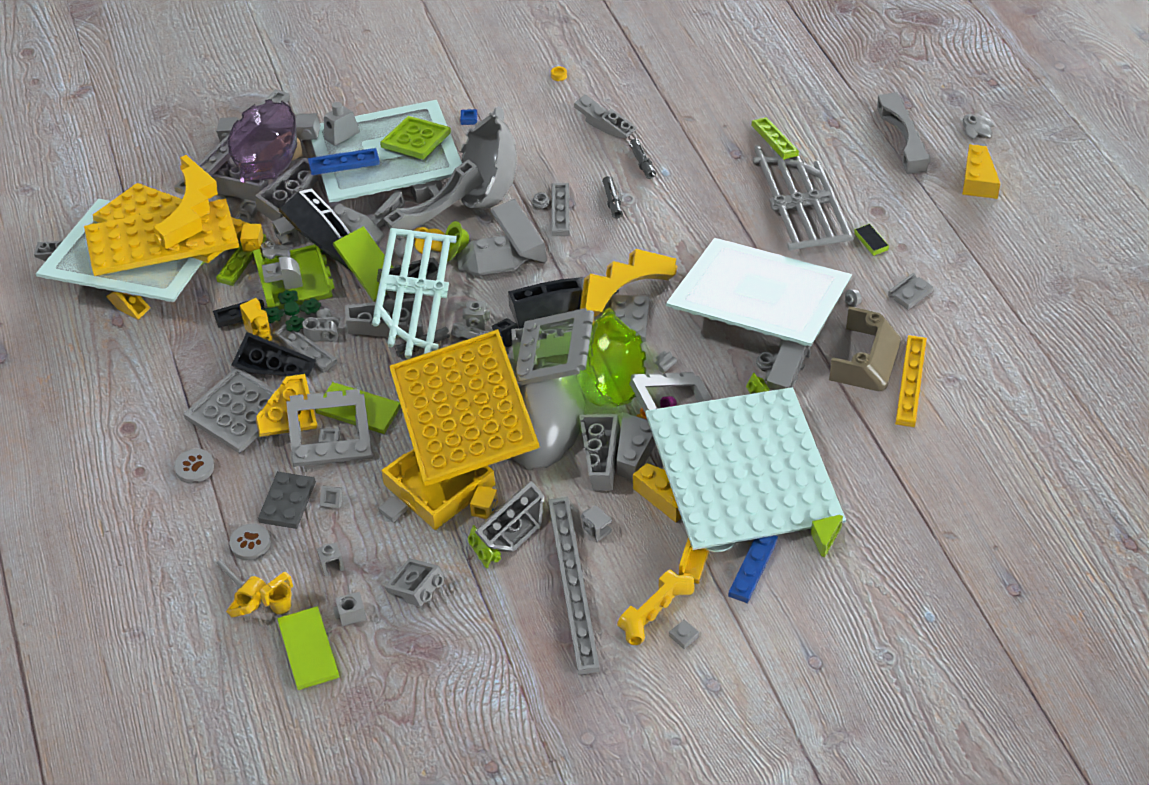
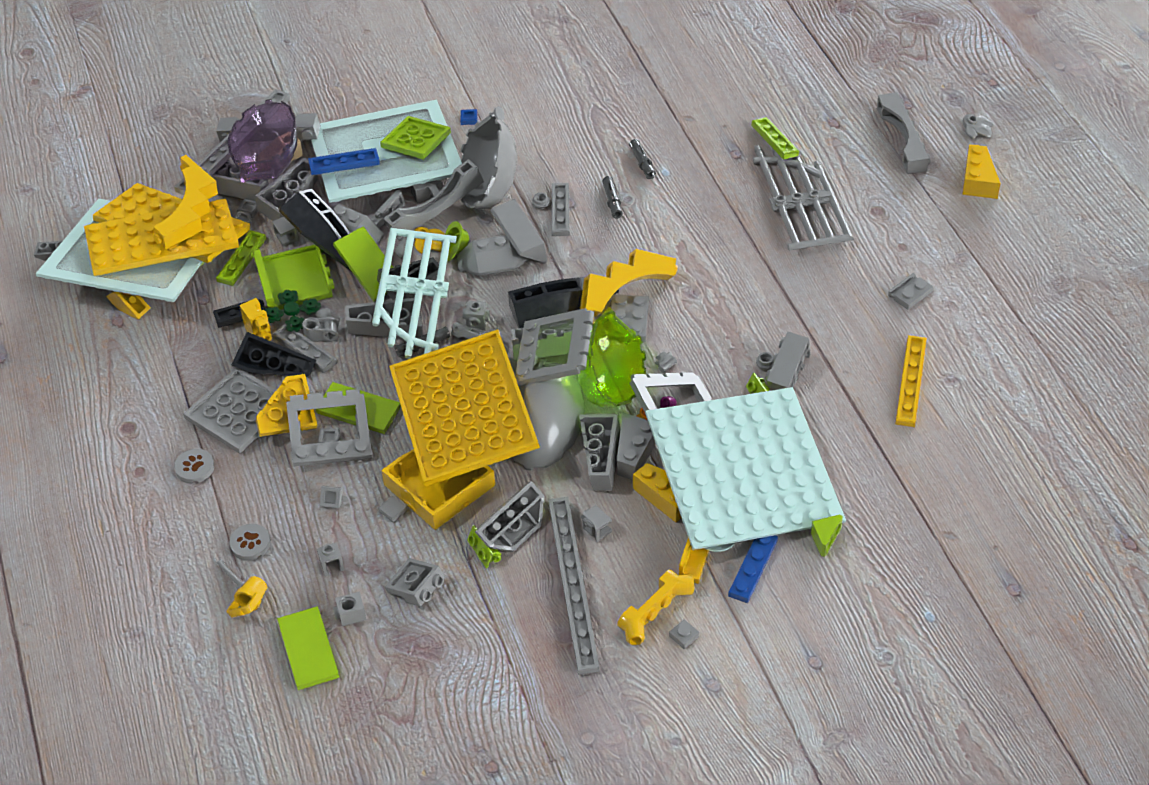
(251, 237): yellow brick -> none
(270, 250): light grey plate -> none
(278, 594): yellow piece -> none
(286, 270): light grey brick -> none
(286, 500): dark grey plate -> none
(339, 124): light grey torso -> none
(484, 502): yellow brick -> none
(505, 330): black bracket -> none
(558, 73): yellow tile -> none
(604, 120): light grey slope -> none
(760, 291): baseplate -> none
(853, 298): light grey plate -> none
(871, 239): black tile -> none
(873, 369): dark tan windscreen -> none

